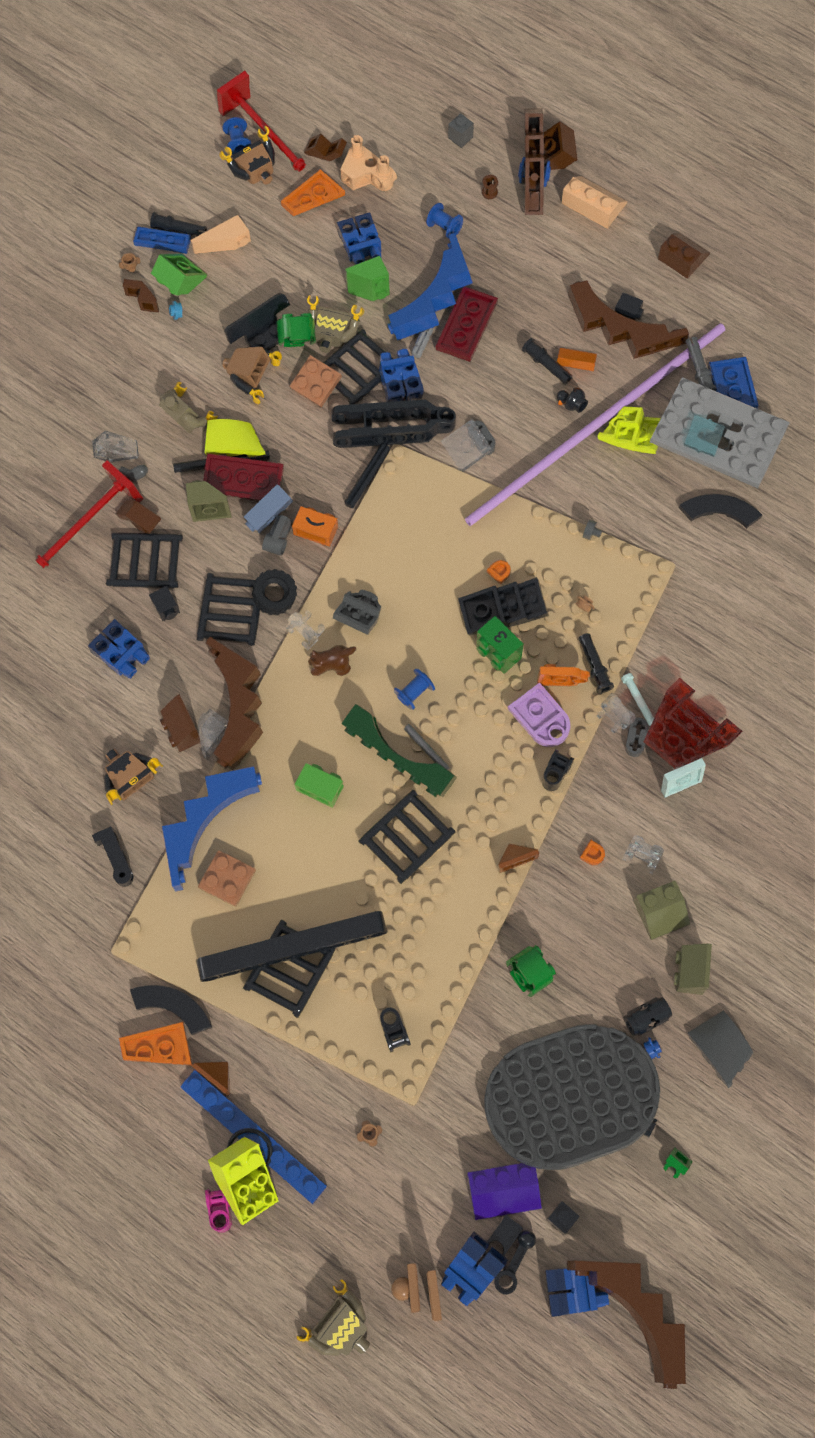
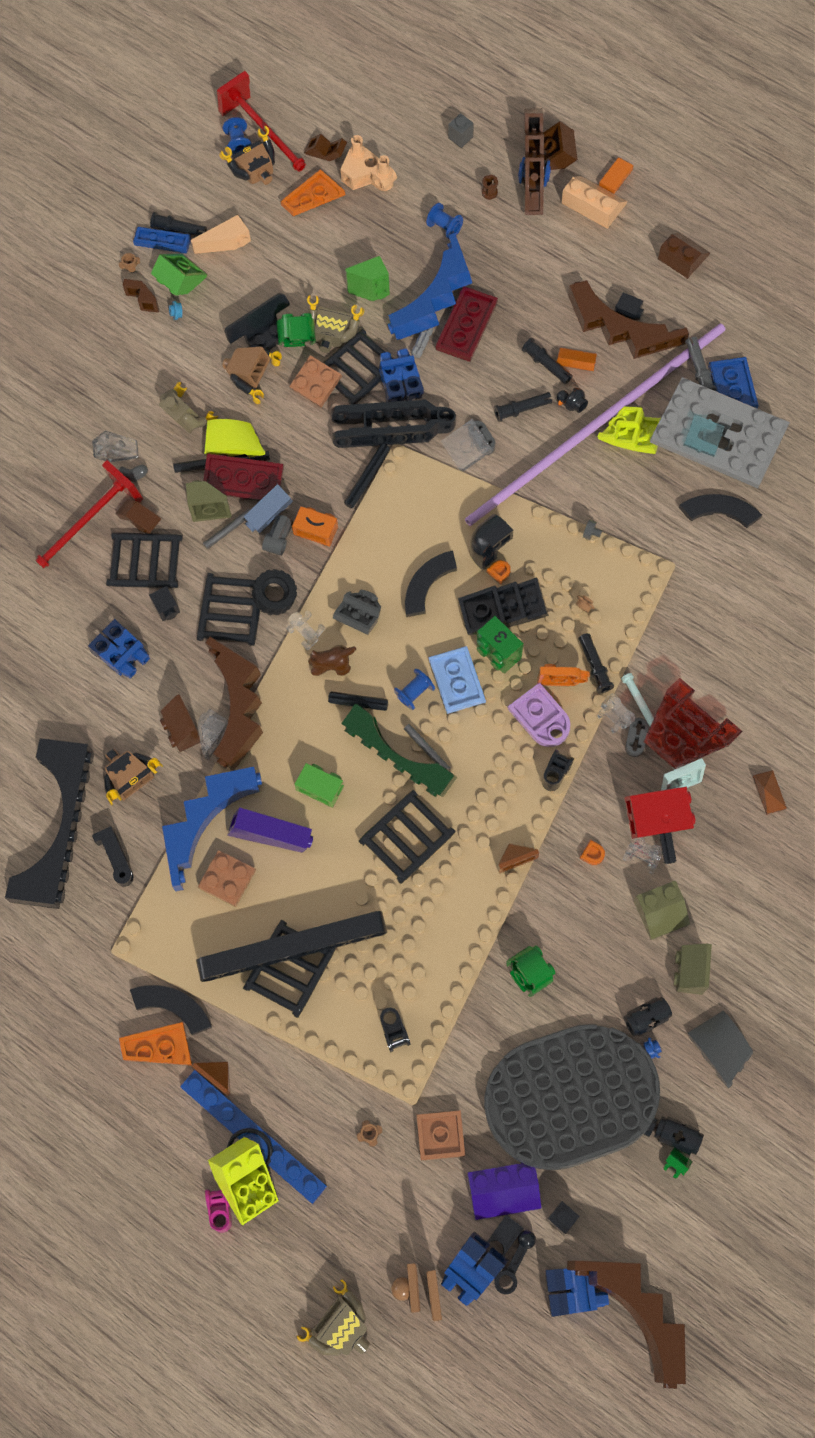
(44, 881): none -> black arch
(225, 530): none -> flat silver bar
(269, 831): none -> dark purple slope
(360, 239): blue hips -> none
(363, 701): none -> black axle
(424, 578): none -> black tile
(440, 1135): none -> nougat plate
(456, 679): none -> light blue tile
(488, 539): none -> black brick
(514, 408): none -> black pin
(616, 175): none -> orange tile
(660, 814): none -> red piece
(688, 1145): none -> black piece
(769, 792): none -> dark orange slope

